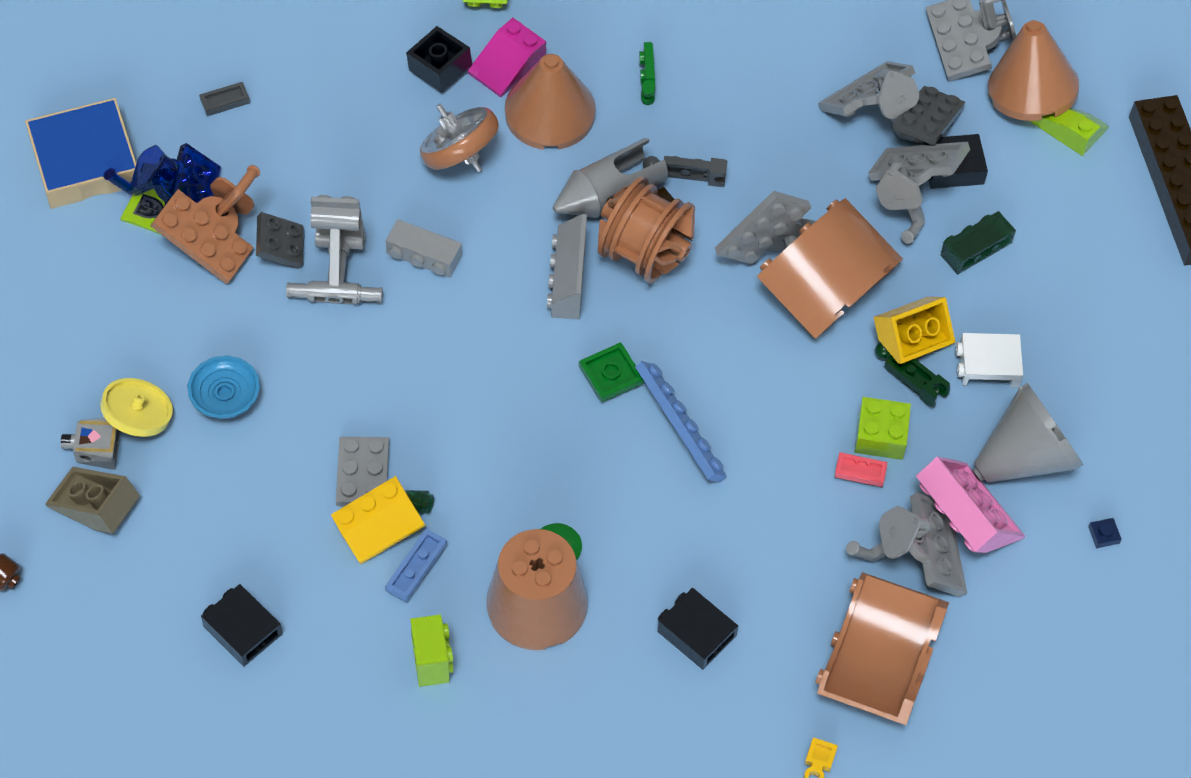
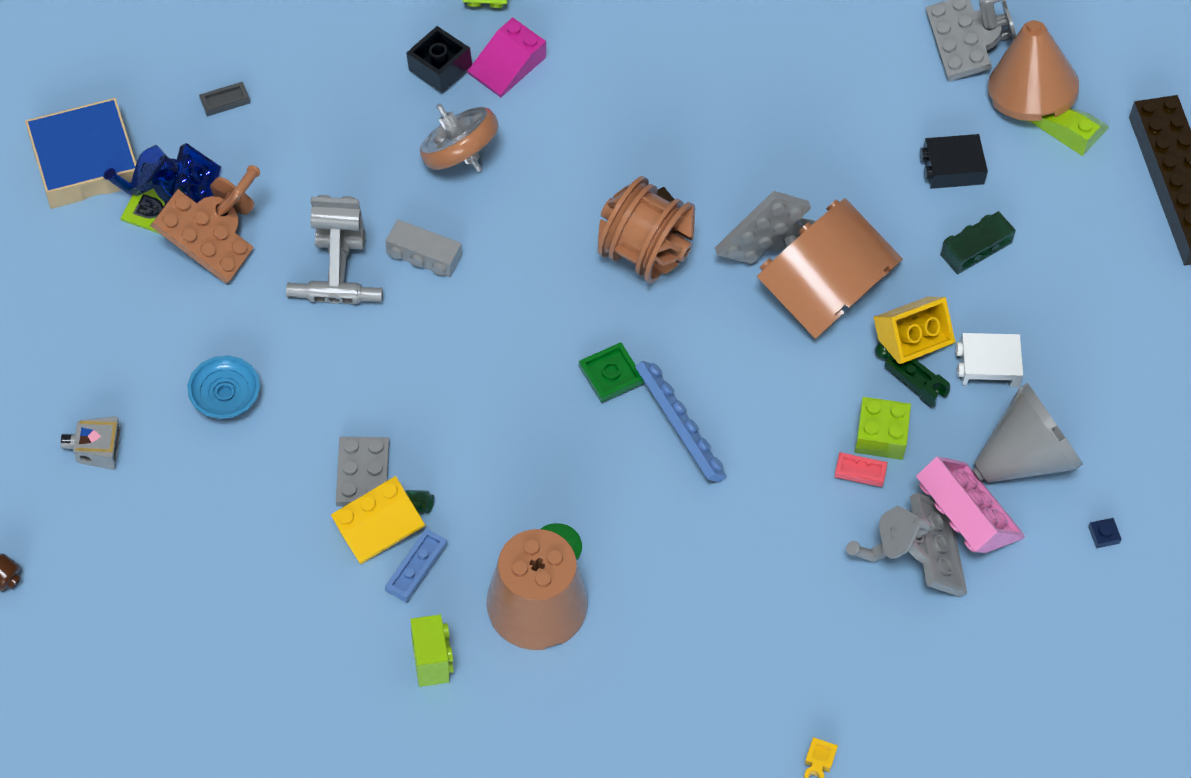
(94, 498): dark tan slope -> none
(136, 407): light yellow piece -> none
(241, 624): black brick -> none
(279, 240): dark grey plate -> none
(550, 106): nougat cone -> none
(568, 270): light grey slope -> none
(595, 184): light grey piece -> none
(647, 75): green hinge -> none
(693, 169): dark grey plate -> none
(697, 628): black brick -> none
(882, 648): nougat panel -> none
(885, 85): light grey plate -> none
(905, 169): light grey plate -> none
(930, 115): dark grey plate -> none

